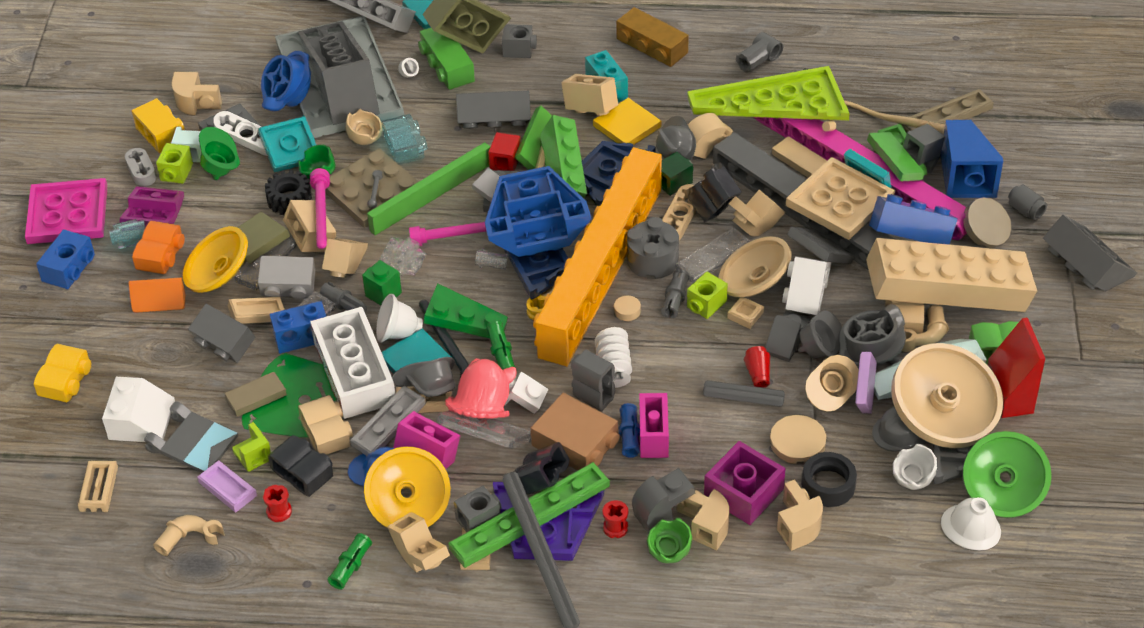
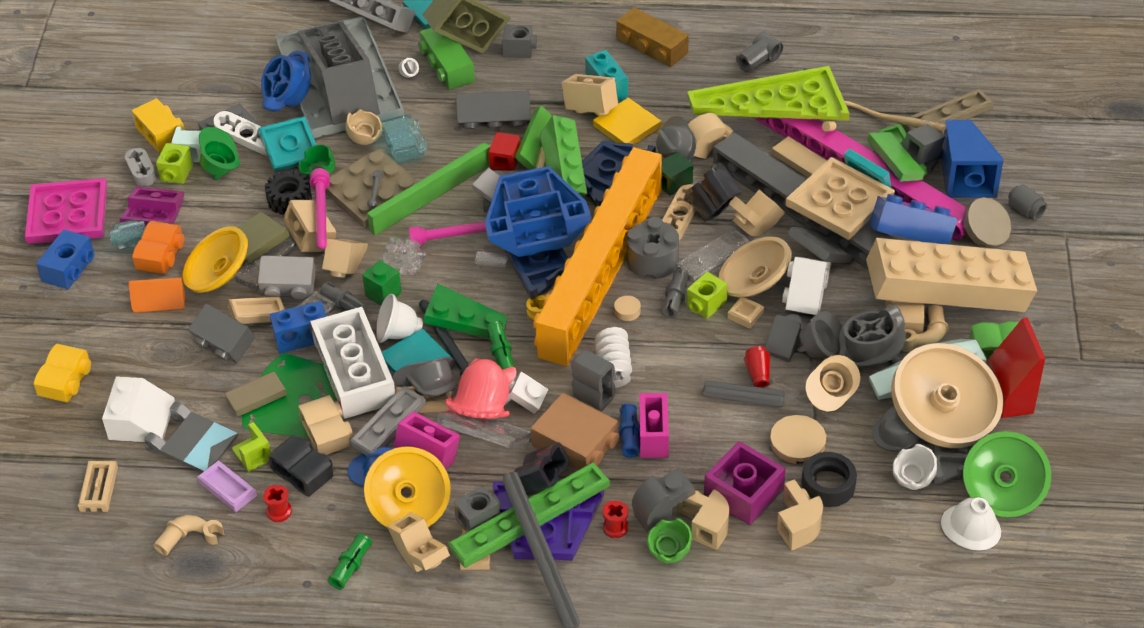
(192, 95): tan brick -> none
(866, 382): lavender tile -> none
(1087, 254): dark grey slope -> none

